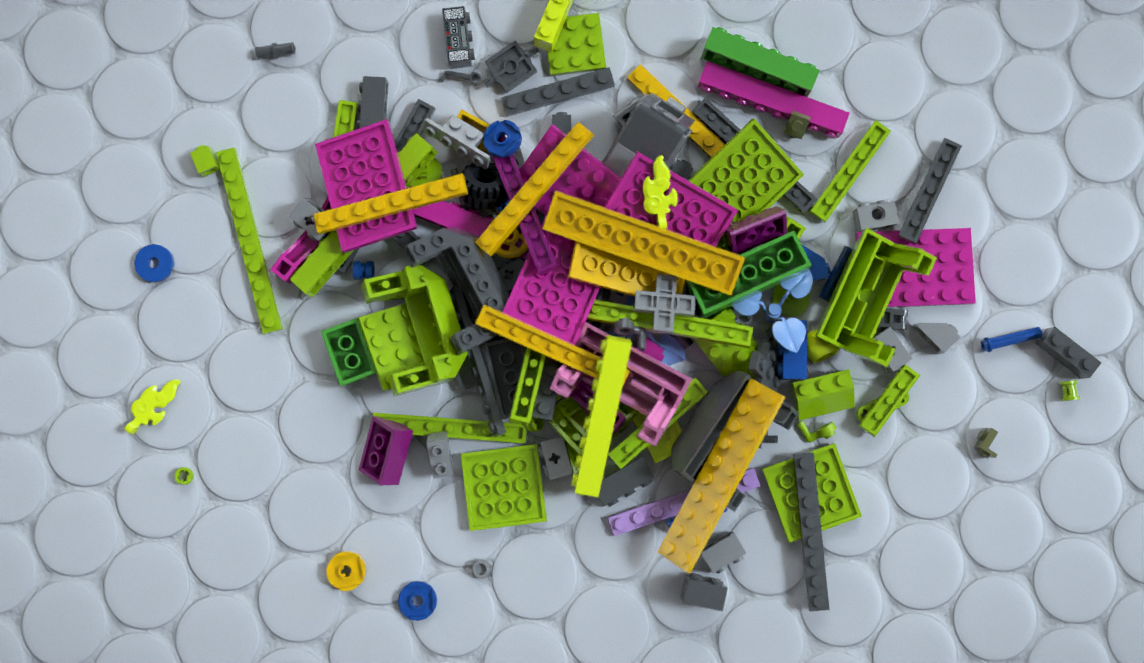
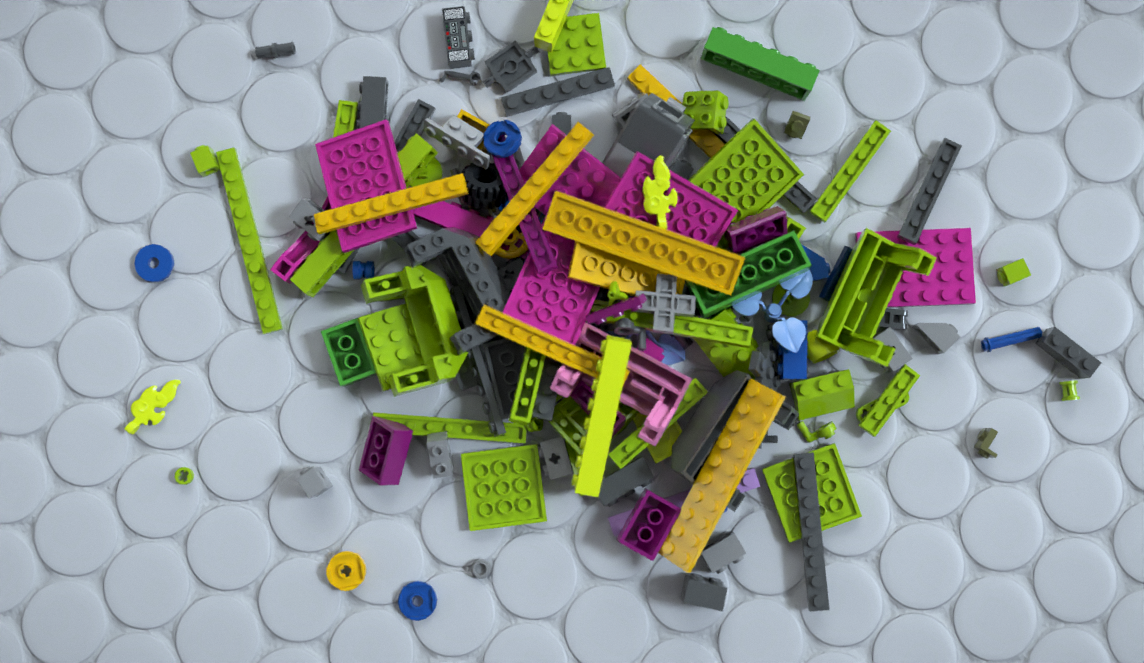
(314, 481): none -> light grey brick
(614, 293): none -> lime plate
(616, 309): none -> magenta plate
(648, 524): none -> magenta slope
(707, 109): none -> lime bracket
(771, 99): dark pink brick -> none
(887, 215): light grey brick -> none
(1013, 272): none -> lime brick

